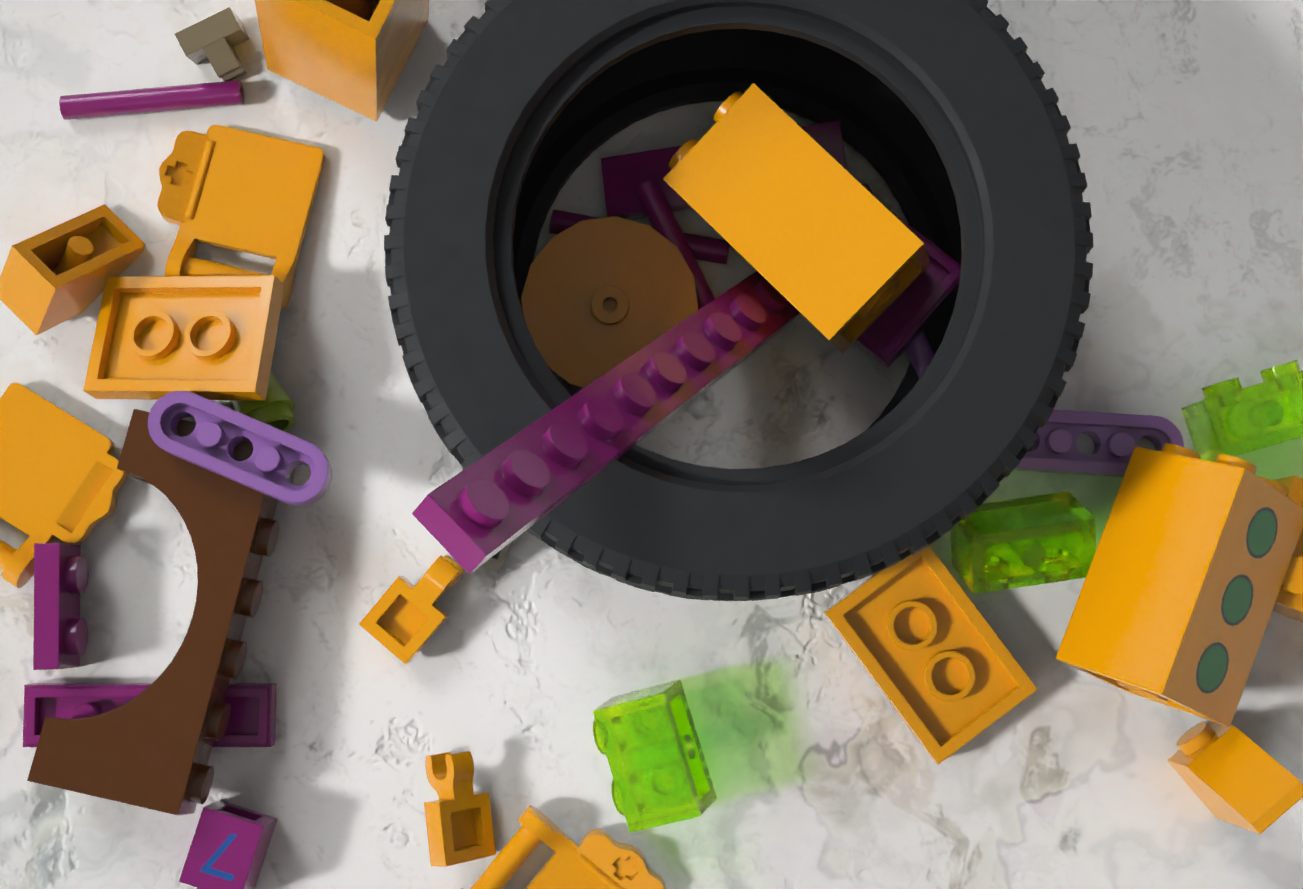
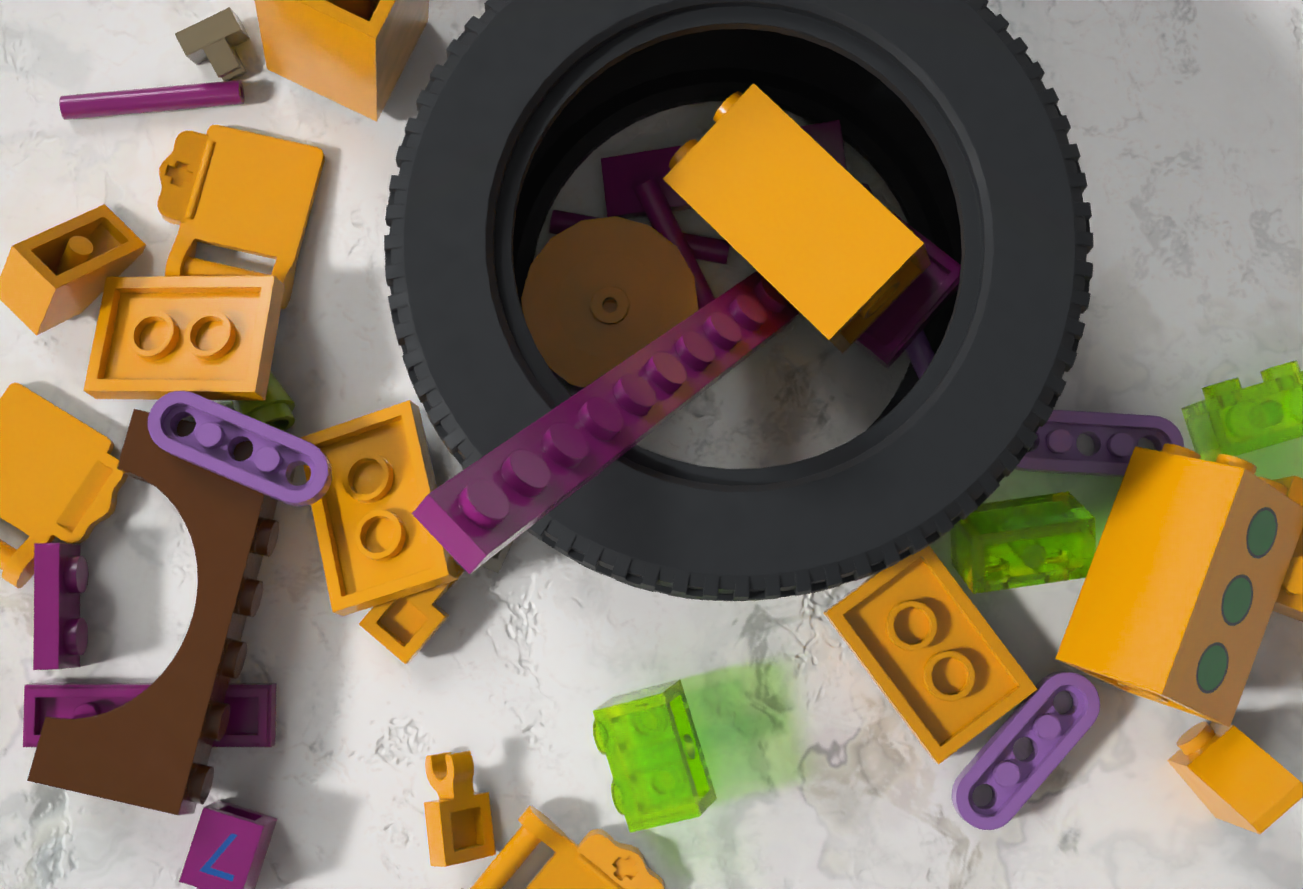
(365, 519): none -> light orange plate
(1051, 740): none -> medium lavender plate

